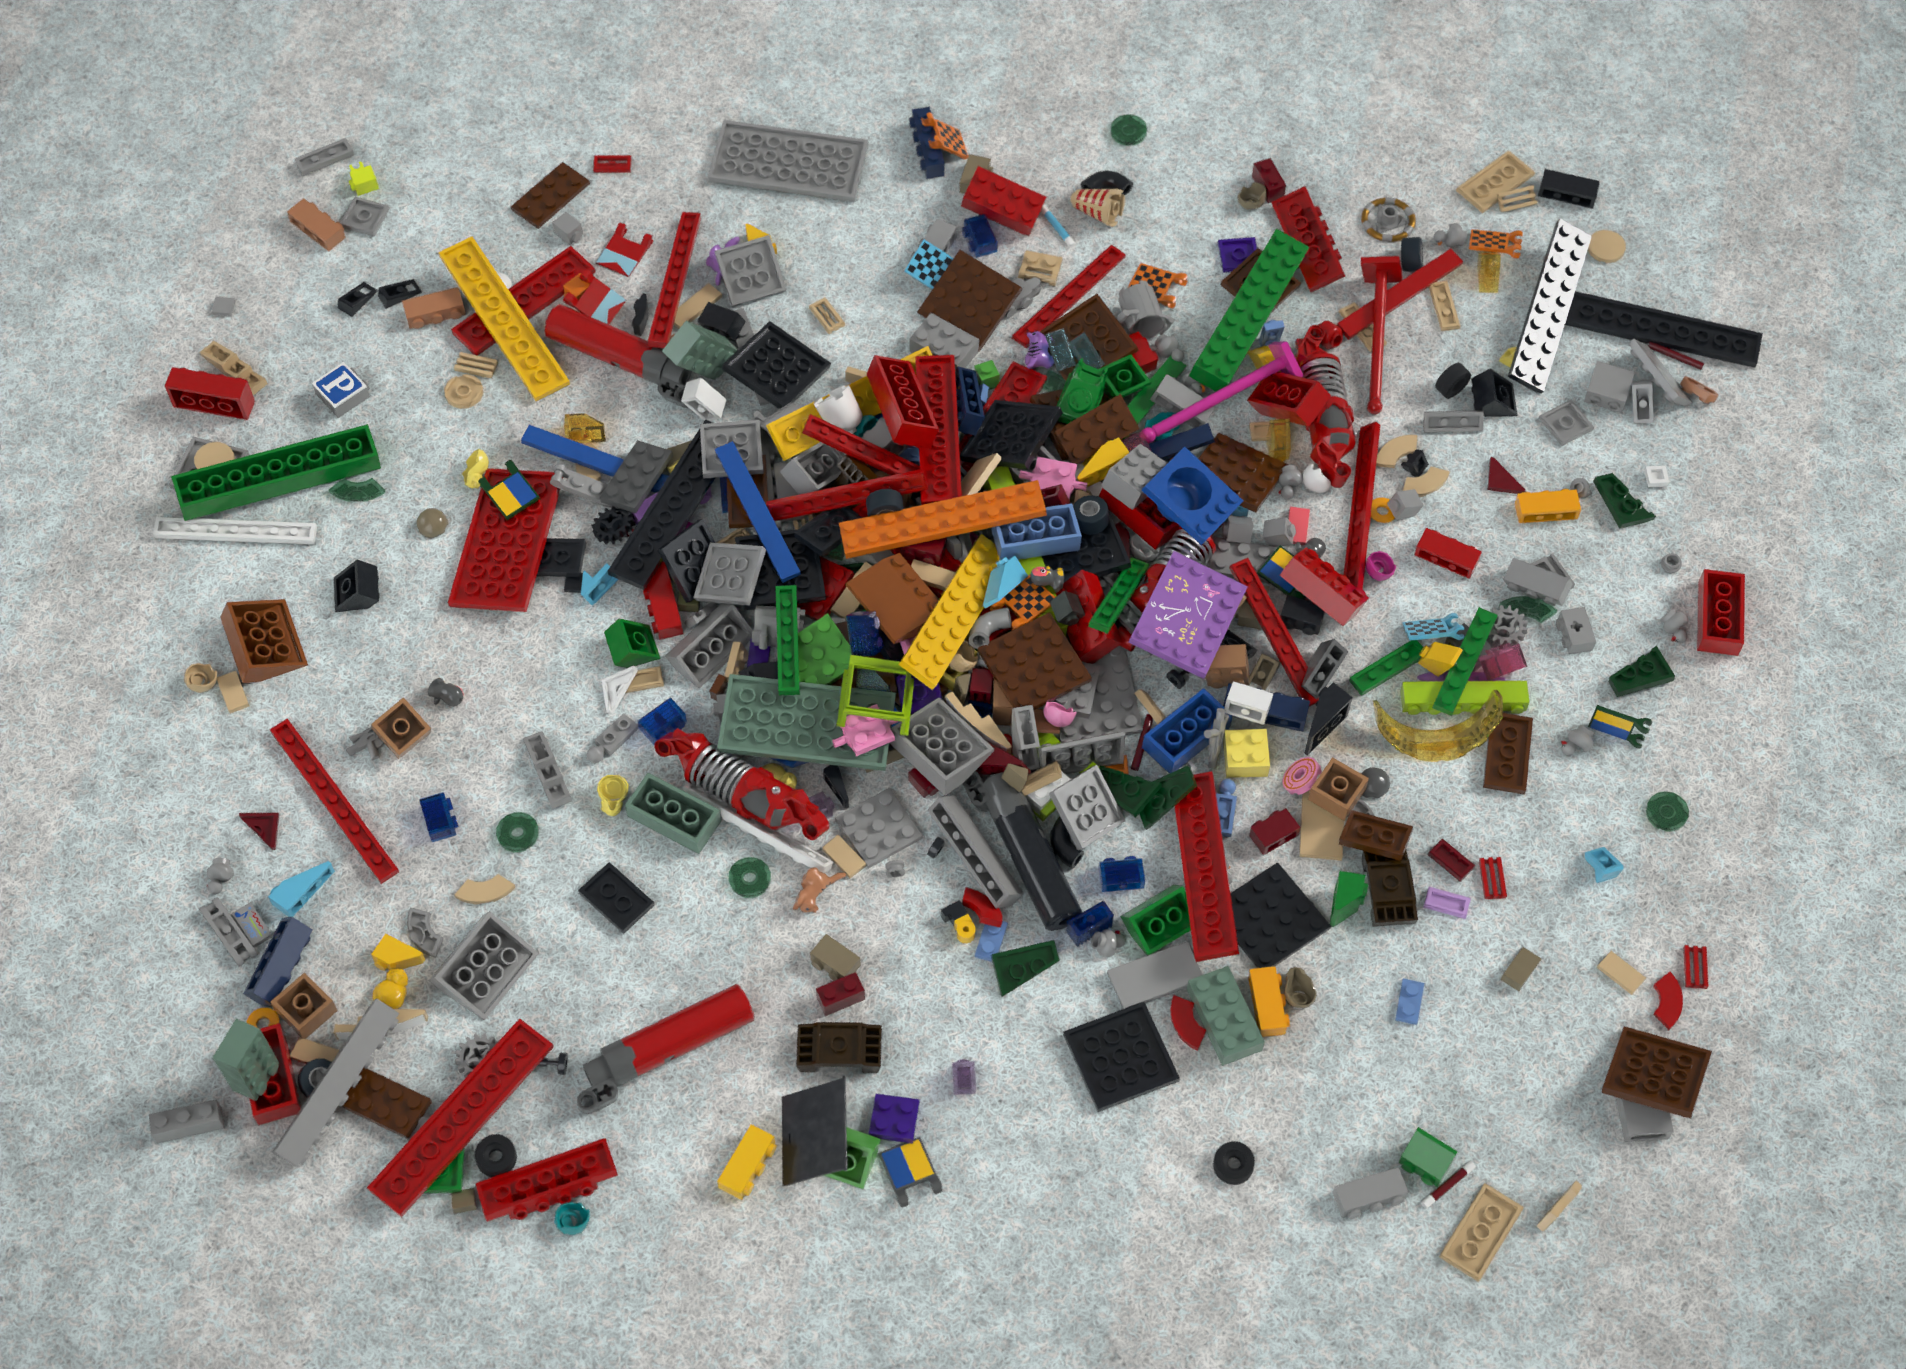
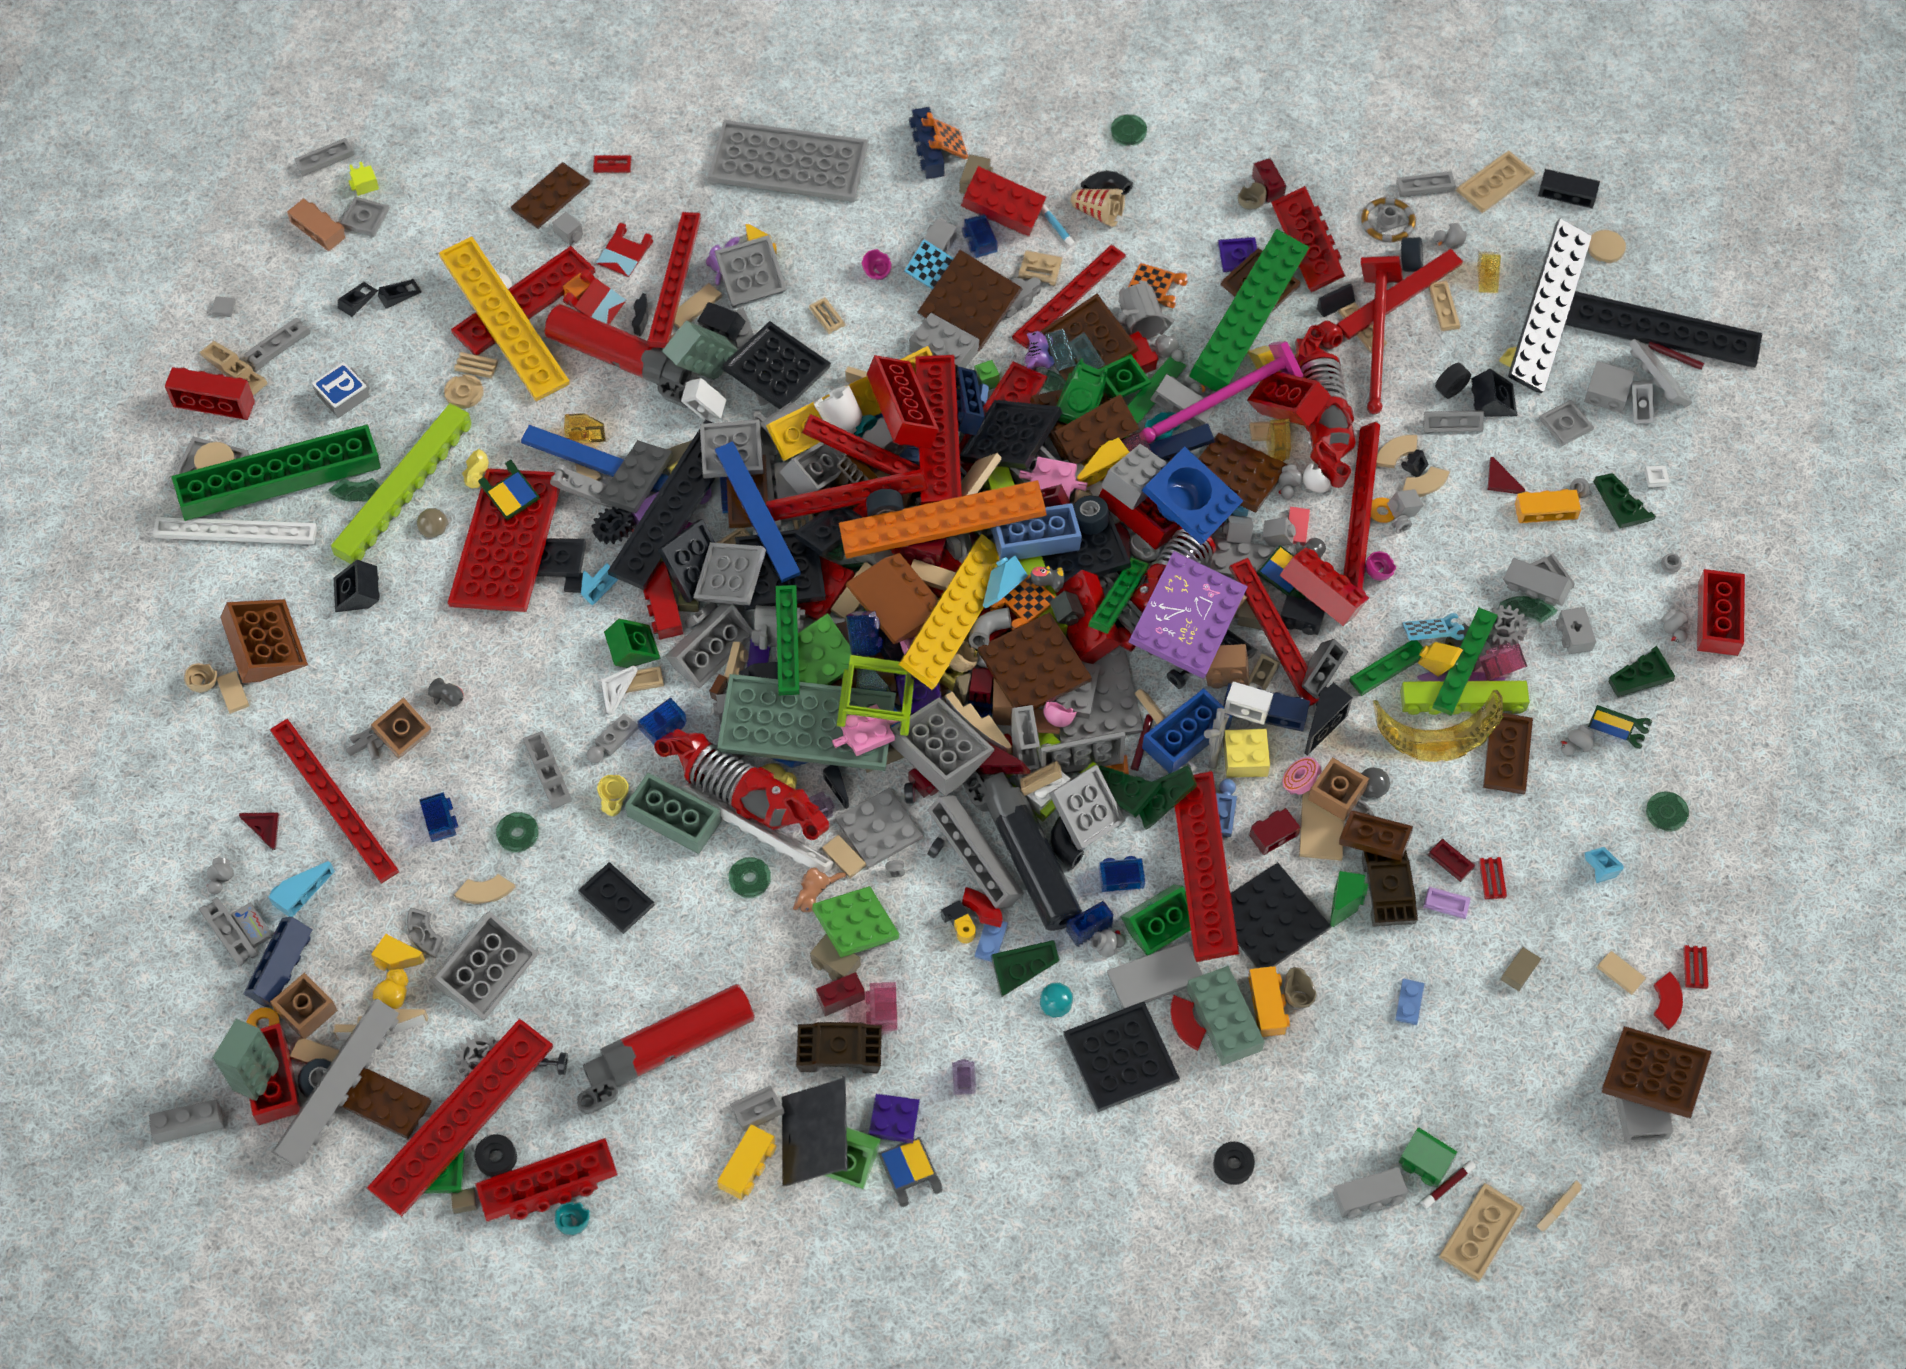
(276, 343): none -> light grey plate
(401, 484): none -> lime brick
(434, 308): nougat brick -> none
(757, 1108): none -> light grey plate
(855, 921): none -> bright green plate
(876, 260): none -> dark pink hair
(882, 1005): none -> clear pink brick
(909, 793): none -> black tile
(1015, 776): dark tan slope -> none
(1056, 999): none -> teal hair
(1271, 332): medium blue plate -> none
(1336, 300): none -> black slope
(1401, 524): none -> light grey bush
(1425, 184): none -> light grey plate
(1448, 553): red brick -> none
(1496, 242): orange flag -> none
(1531, 195): tan tile -> none
(1705, 393): nougat plate -> none

